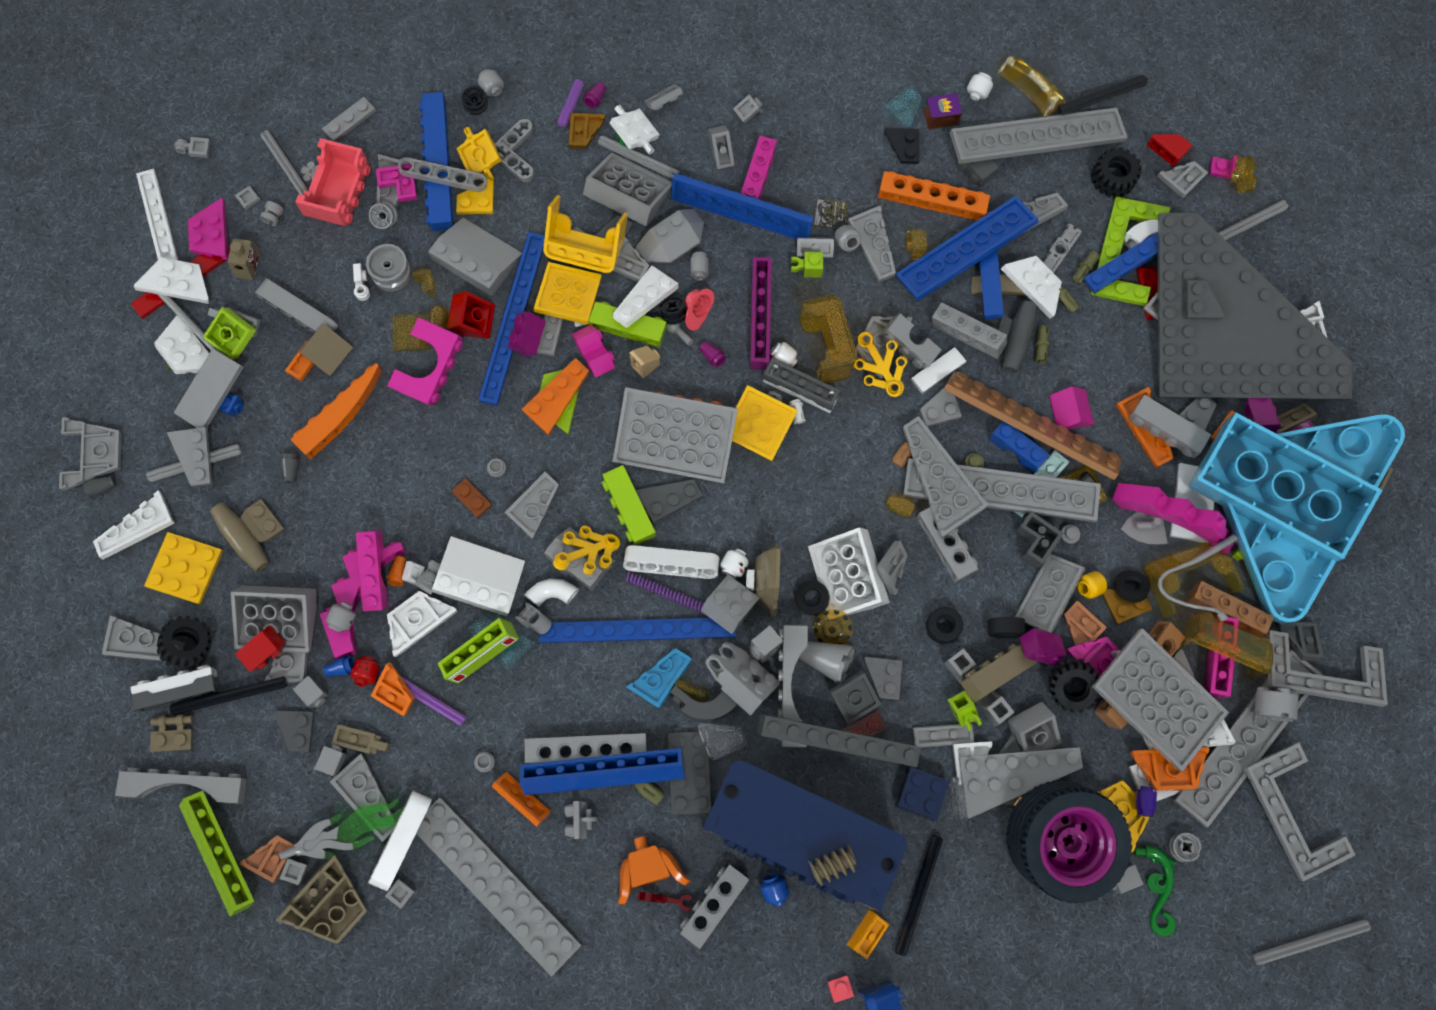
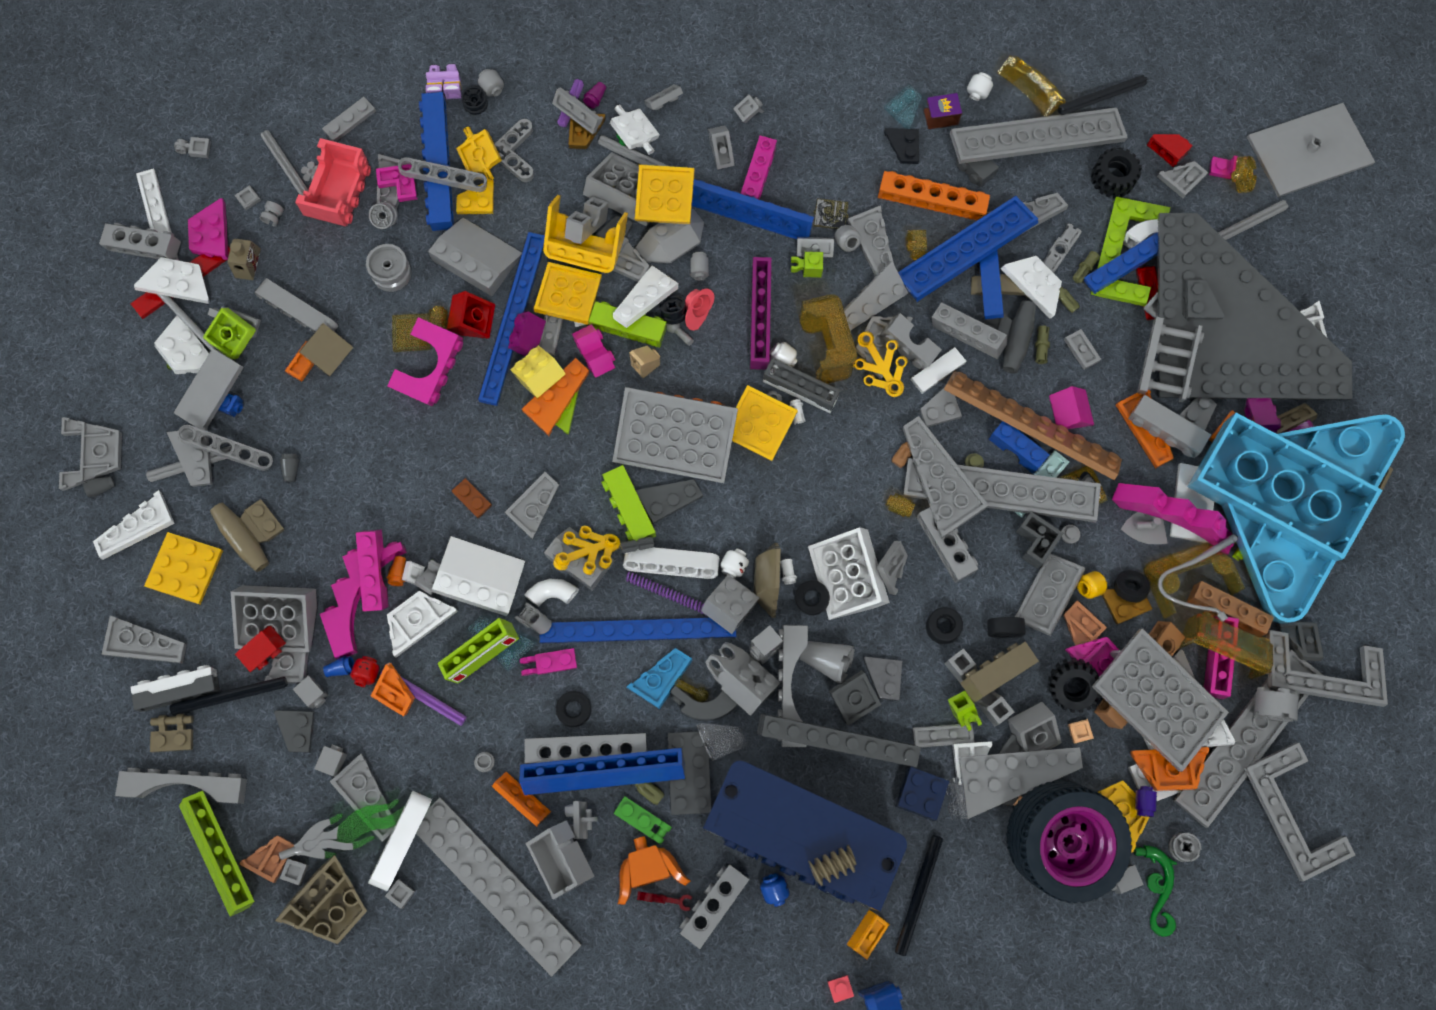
(139, 242): none -> light grey brick
(186, 627): black tyre -> none
(218, 440): none -> light grey beam
(336, 415): orange slope -> none
(340, 617): light grey head -> none
(359, 740): dark tan hinge -> none
(360, 276): white plate -> none
(427, 281): clear yellow bracket -> none
(444, 81): none -> lavender hips
(496, 467): light grey plate -> none
(537, 371): none -> light yellow brick
(550, 662): none -> dark pink hinge
(559, 859): none -> light grey piece
(576, 720): none -> black tyre
(577, 110): none -> light grey plate
(582, 225): none -> light grey arch
(630, 546): none -> dark grey piece
(641, 819): none -> bright green plate
(664, 194): none -> yellow plate
(712, 354): magenta cone -> none
(750, 580): white tile -> none
(788, 572): none -> white pin
(837, 619): clear yellow dish -> none
(868, 725): clear red plate -> none
(879, 294): none -> light grey wing
(1043, 646): magenta brick -> none
(1080, 731): none -> light nougat tile
(1082, 349): none -> light grey plate
(1151, 365): none -> light grey fence
(1310, 149): none -> light grey piece
(1311, 942): light grey axle -> none

